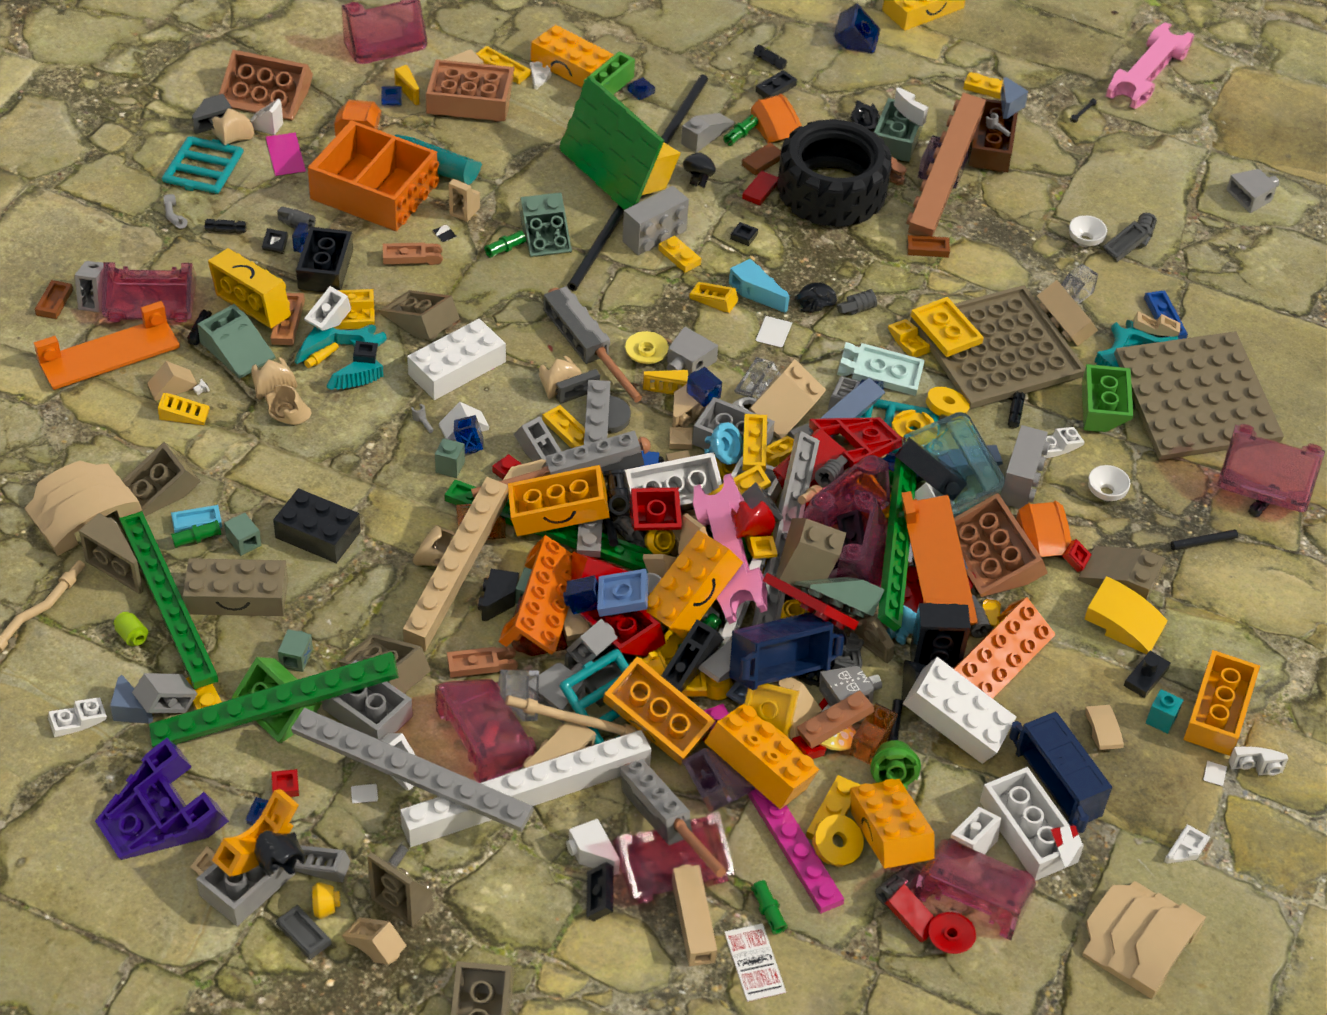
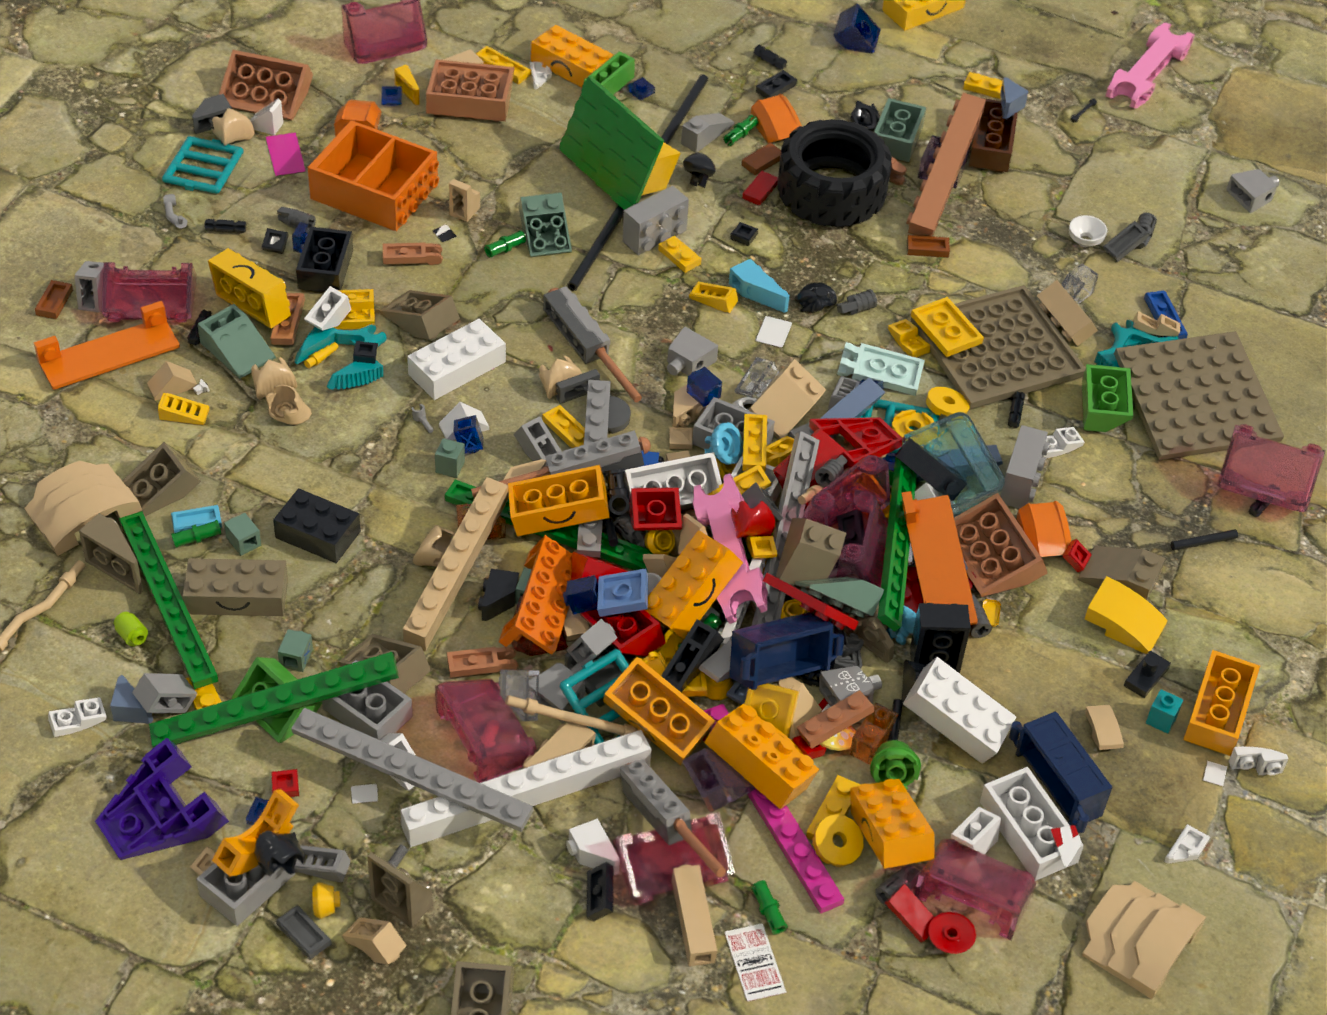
(450, 163): teal brick -> none
(503, 466): red plate -> none
(646, 347): light yellow dish -> none
(671, 380): yellow slope -> none
(909, 108): white slope -> none
(992, 123): light grey hand -> none
(1006, 648): orange bracket -> none
(1109, 477): white piece -> none

